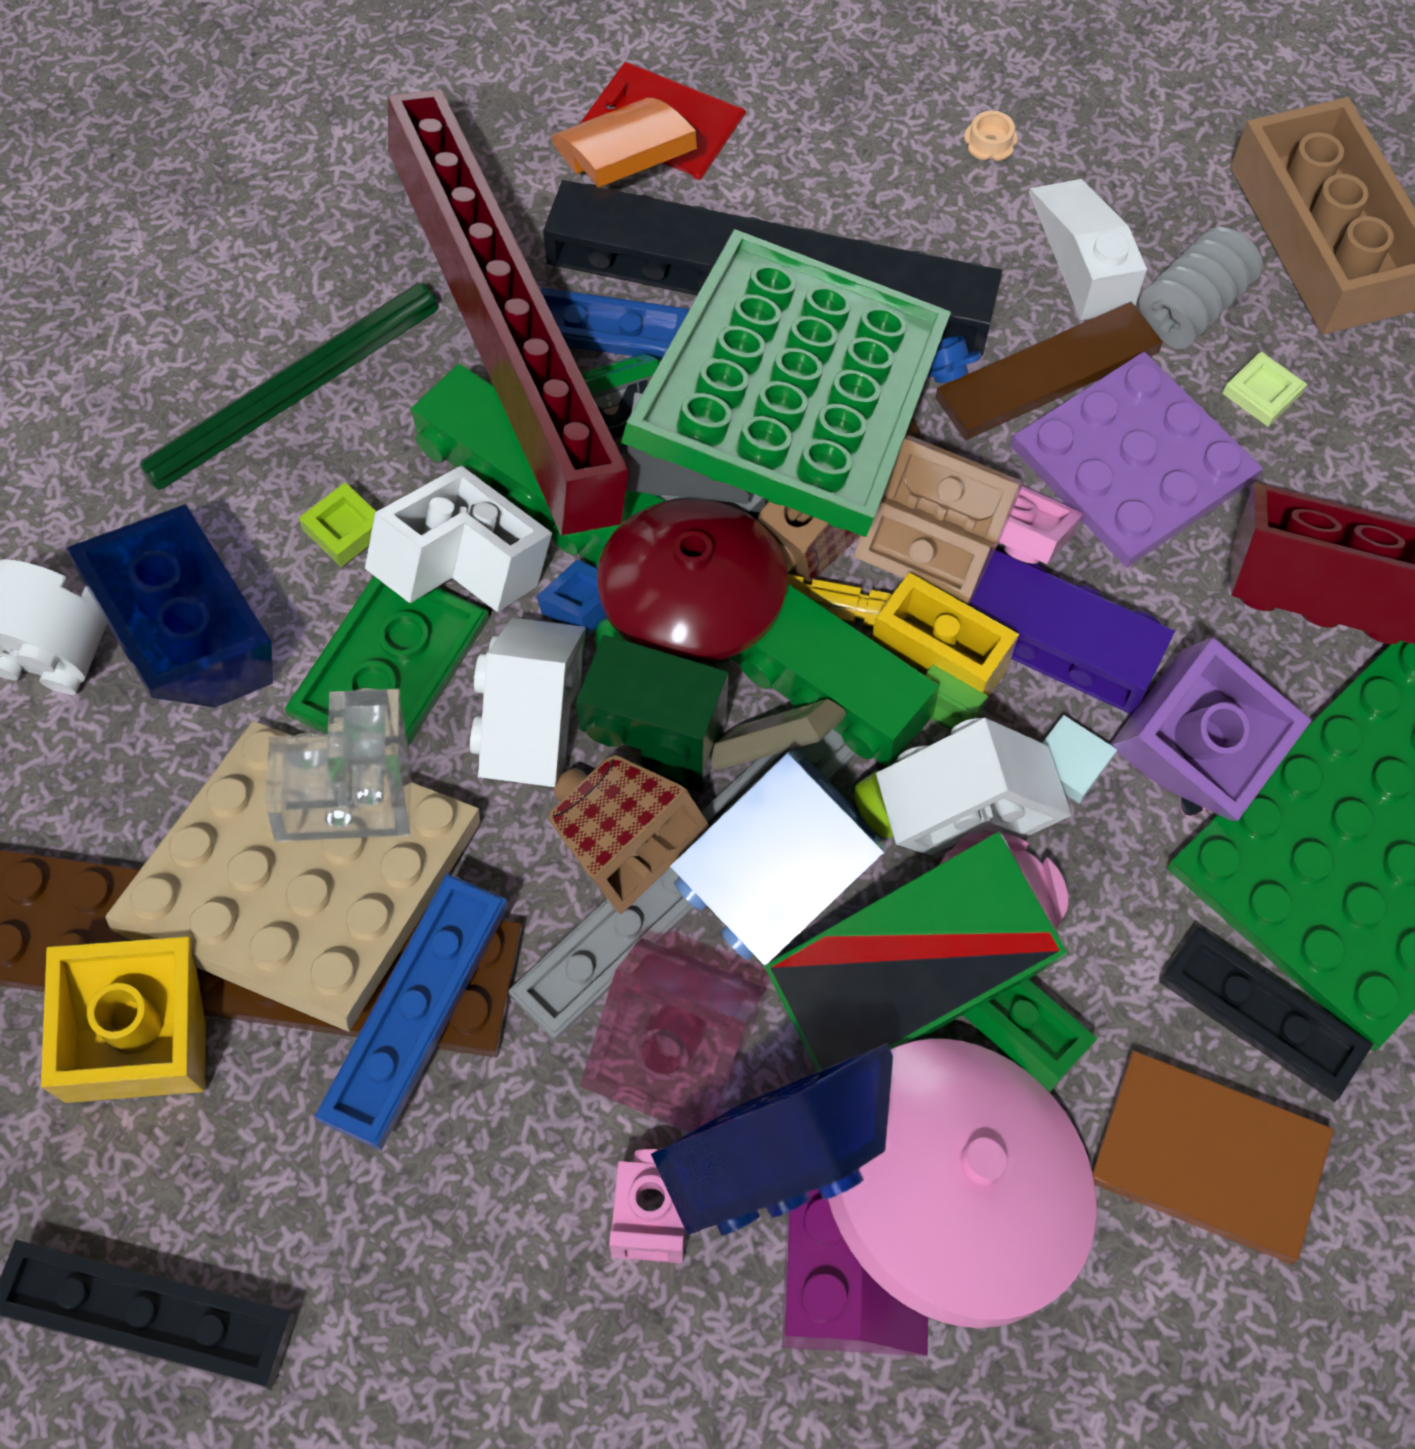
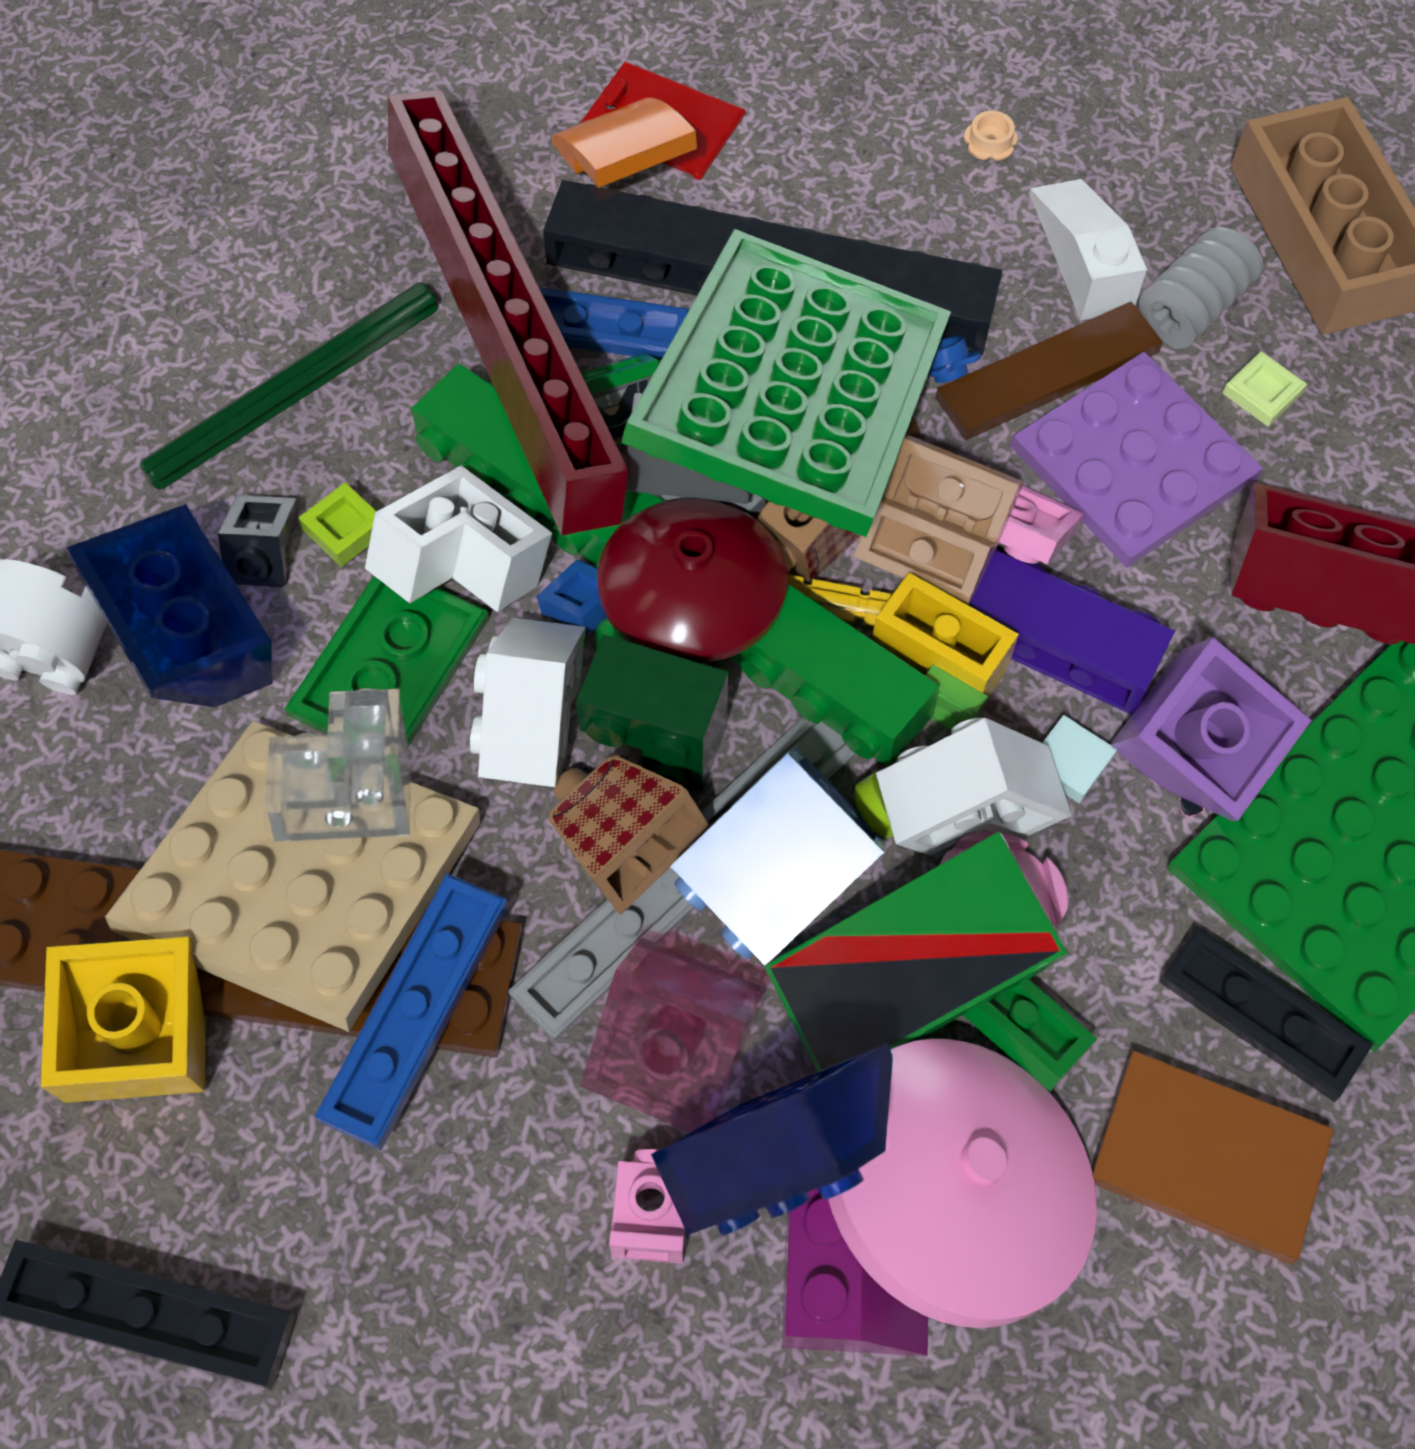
(256, 539): none -> black bracket
(776, 733): dark tan tile -> none

